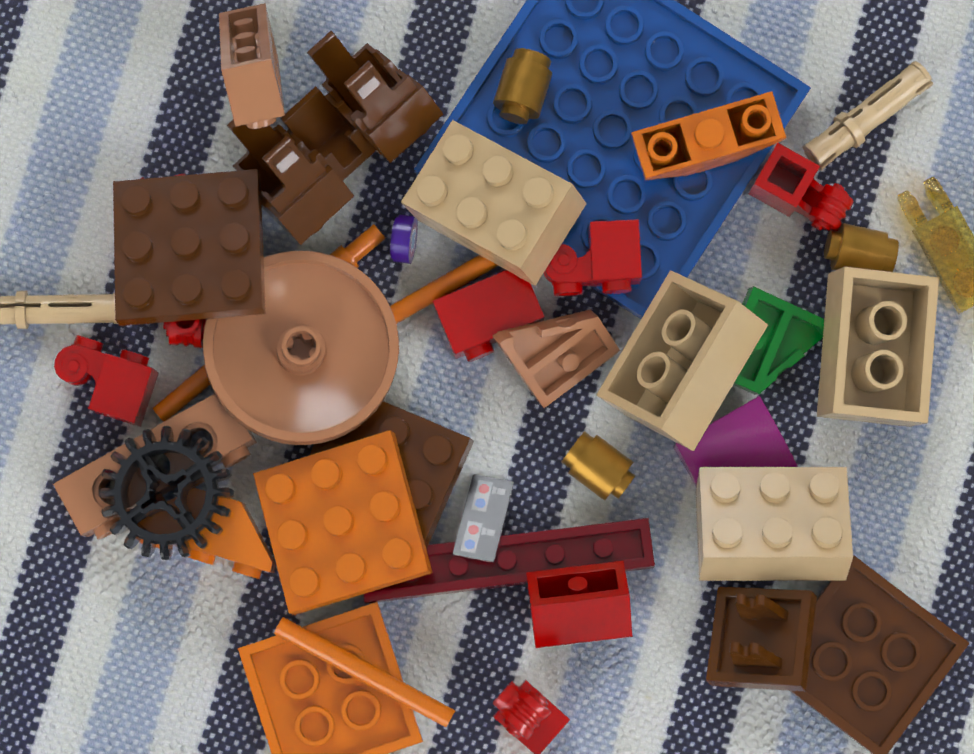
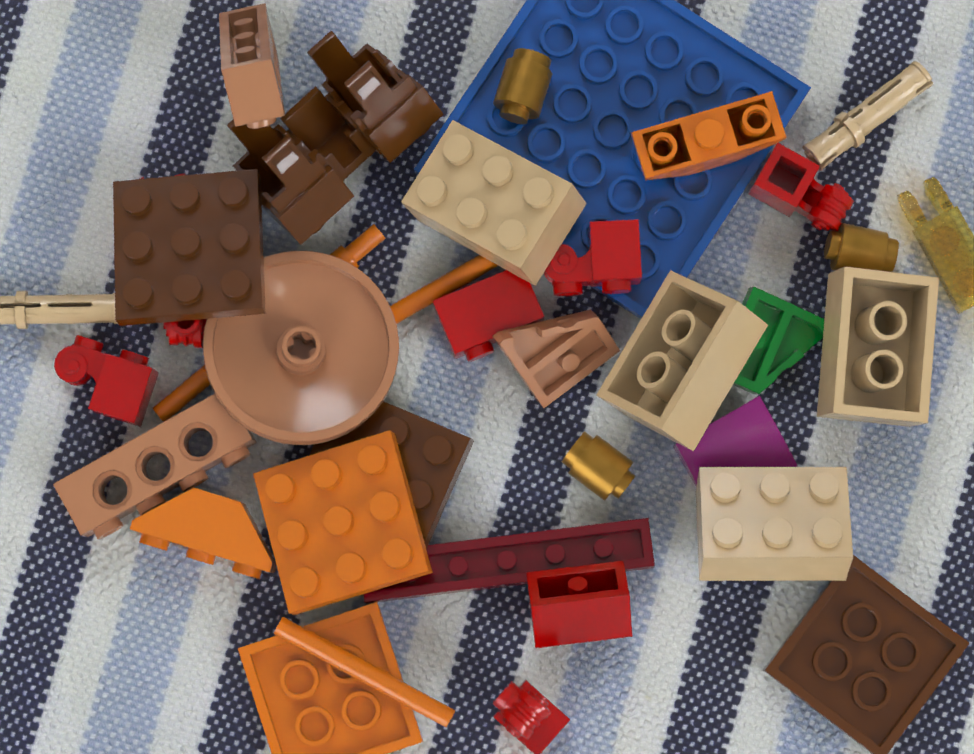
(146, 505): black gear -> none
(404, 239): dark purple tile -> none
(483, 518): sticker -> none
(761, 638): reddish brown plate -> none

